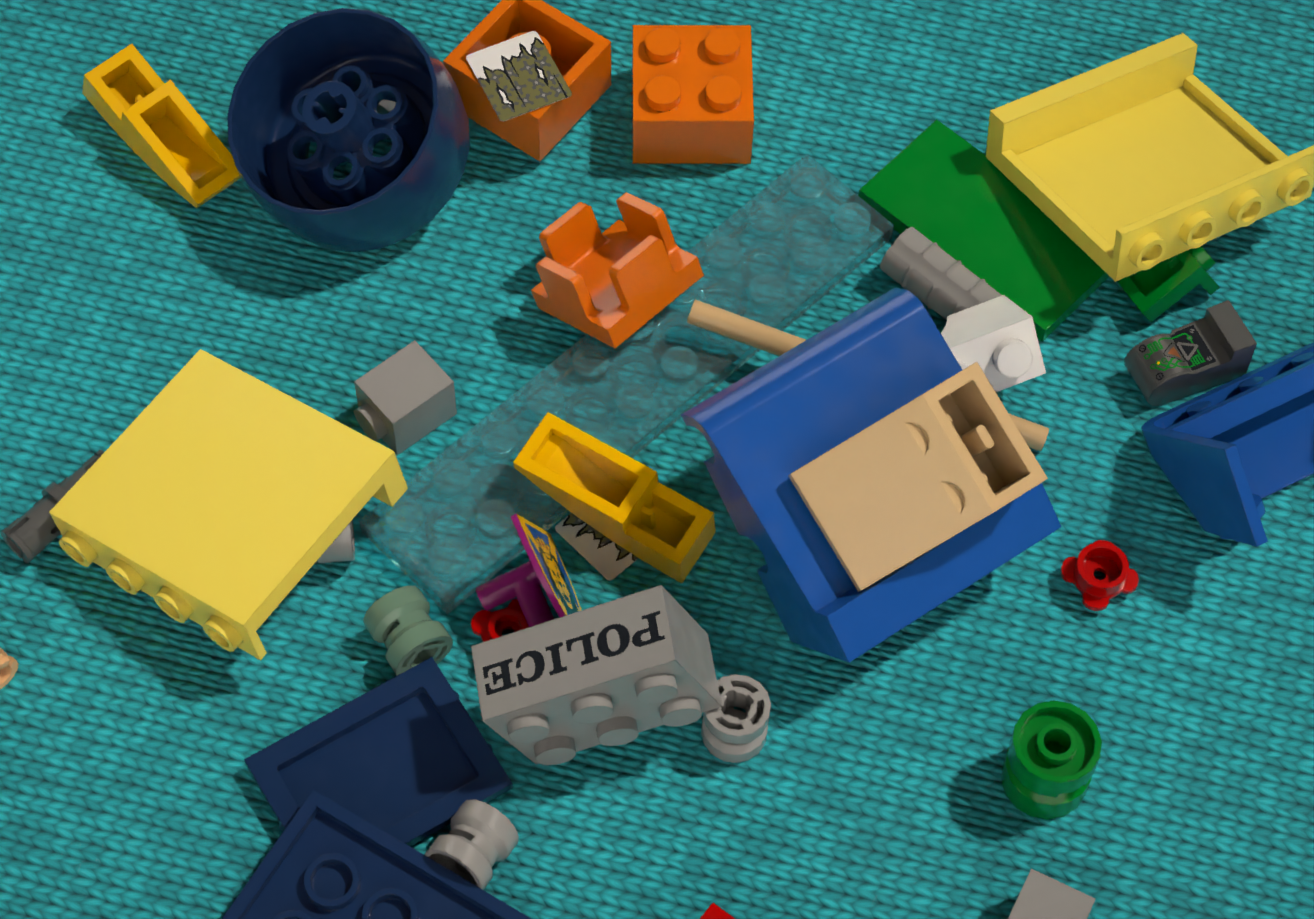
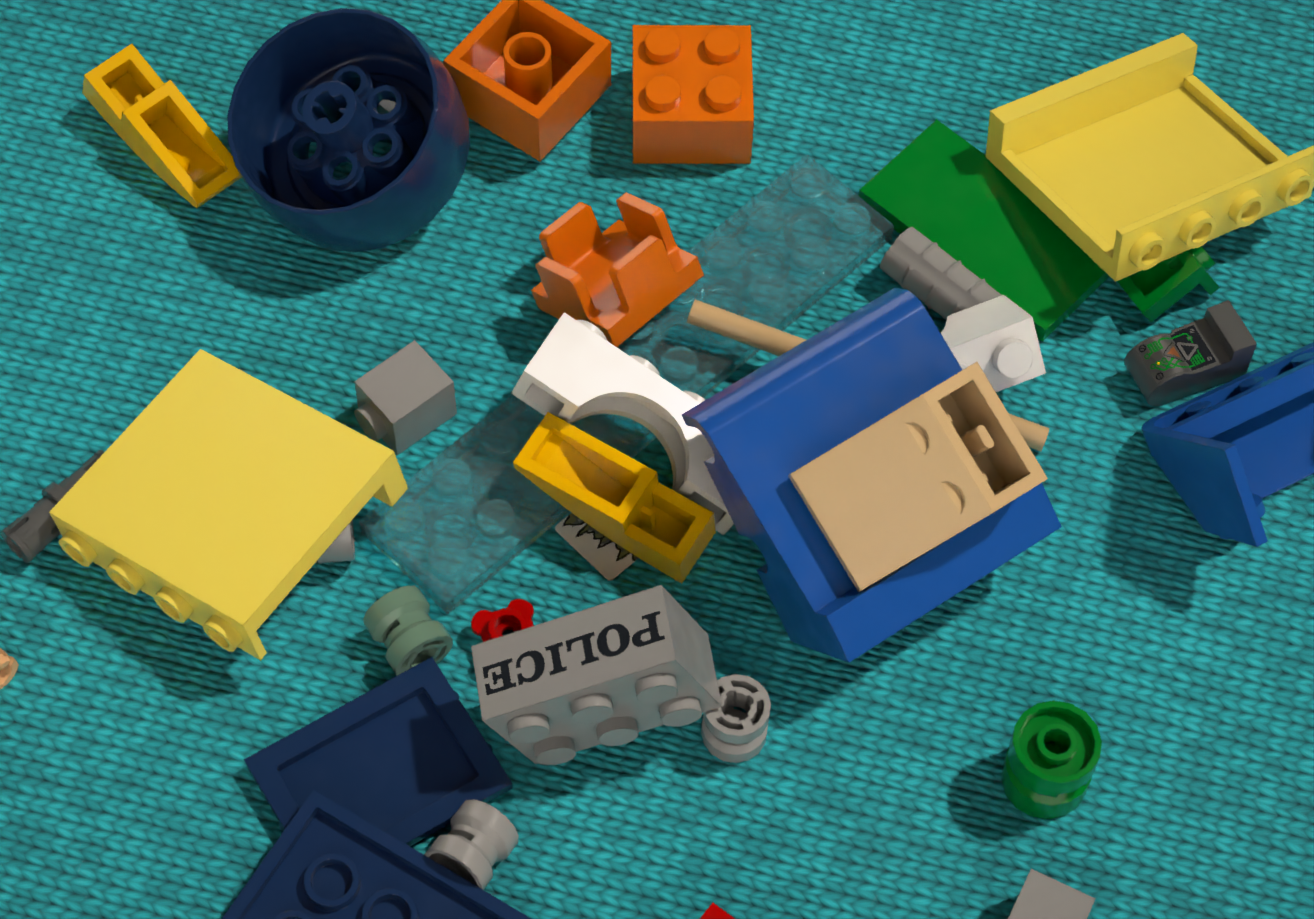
(518, 76): sticker -> none
(525, 580): magenta shield -> none
(585, 376): none -> white arch
(1105, 558): red plate -> none

